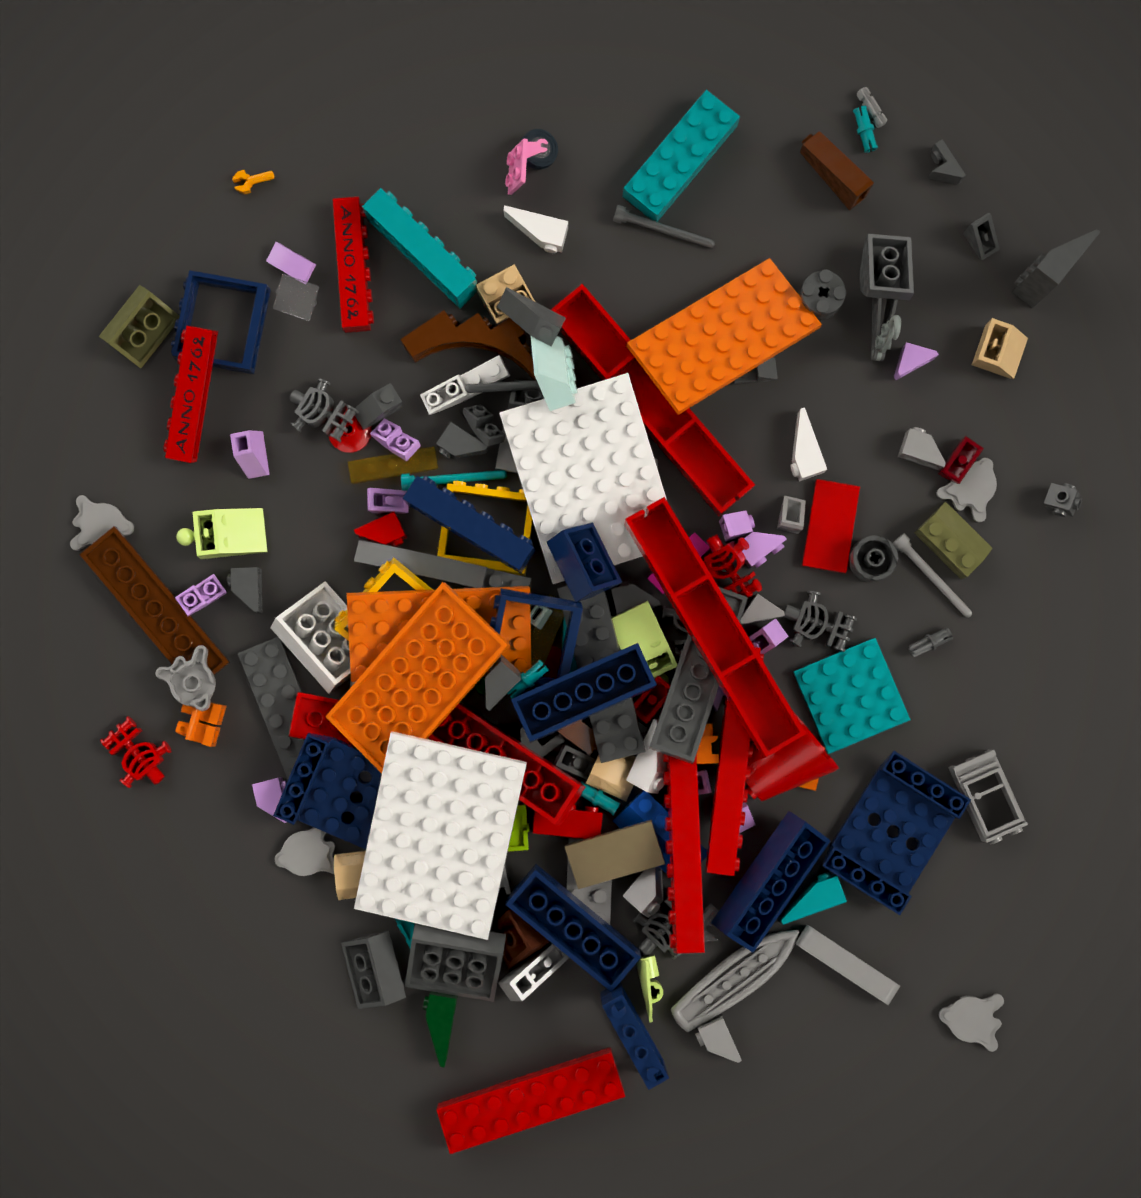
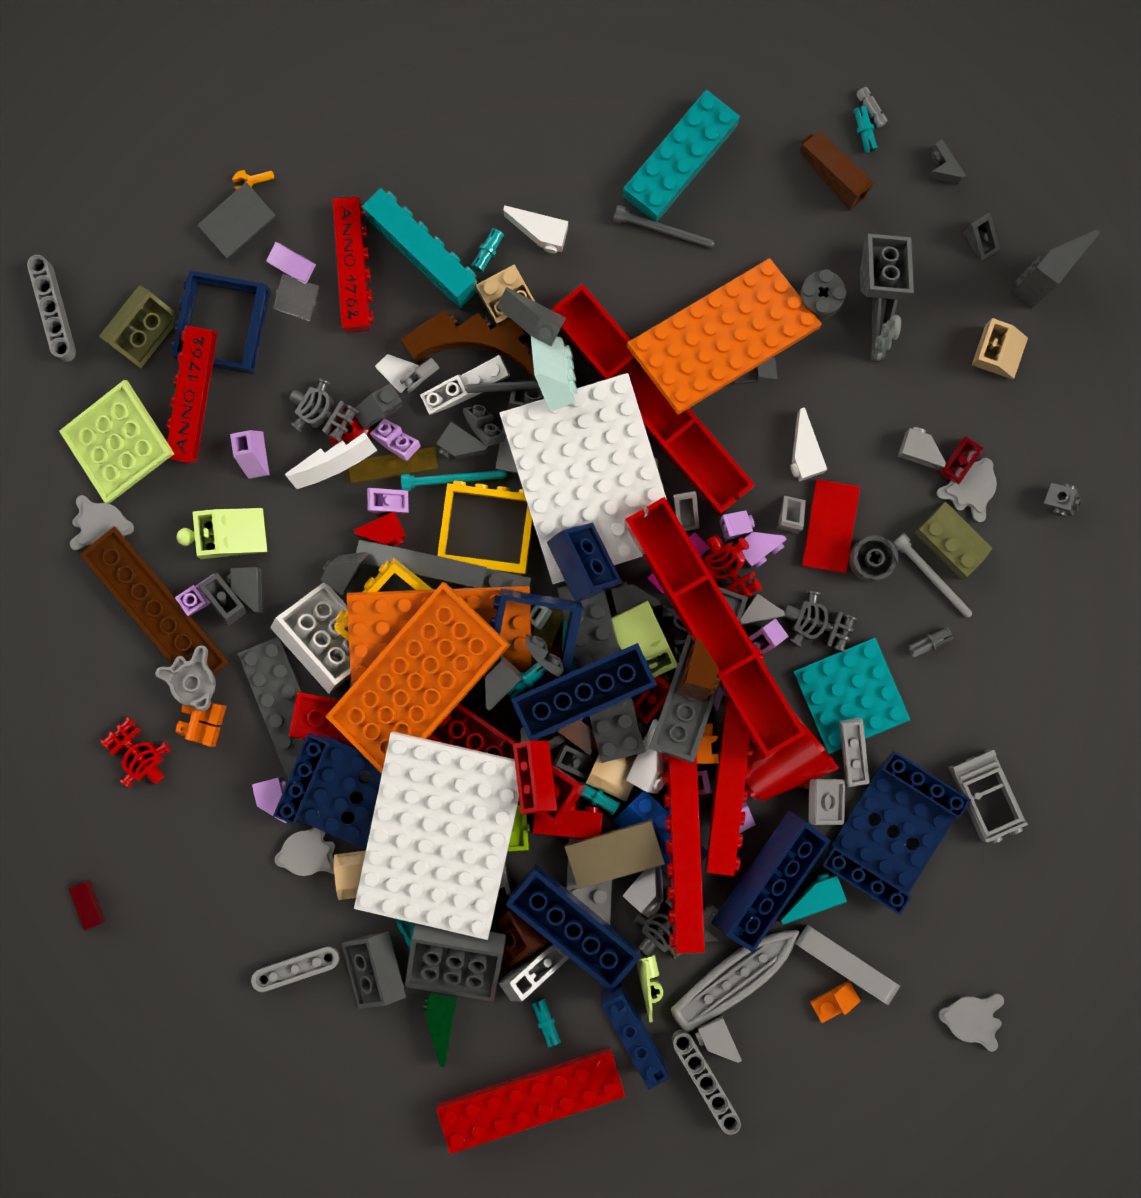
(44, 301): none -> light grey beam
(87, 905): none -> dark red slope
(116, 442): none -> yellowish green tile
(222, 599): none -> dark grey slope
(236, 220): none -> dark grey tile
(295, 969): none -> light grey plate
(325, 465): none -> white slope
(343, 571): none -> dark grey slope
(395, 369): none -> white sticker
(423, 371): none -> light grey bar
(468, 524): dark blue brick -> none
(487, 250): none -> teal pin
(534, 777): none -> red brick
(536, 150): plate -> none
(539, 651): none -> dark grey slope
(546, 1023): none -> teal pin
(686, 510): none -> light grey slope
(700, 674): none -> reddish brown slope
(708, 1092): none -> light grey beam
(826, 801): none -> light grey plate
(836, 1001): none -> orange slope
(854, 752): none -> light grey tile
(912, 358): lavender slope -> none

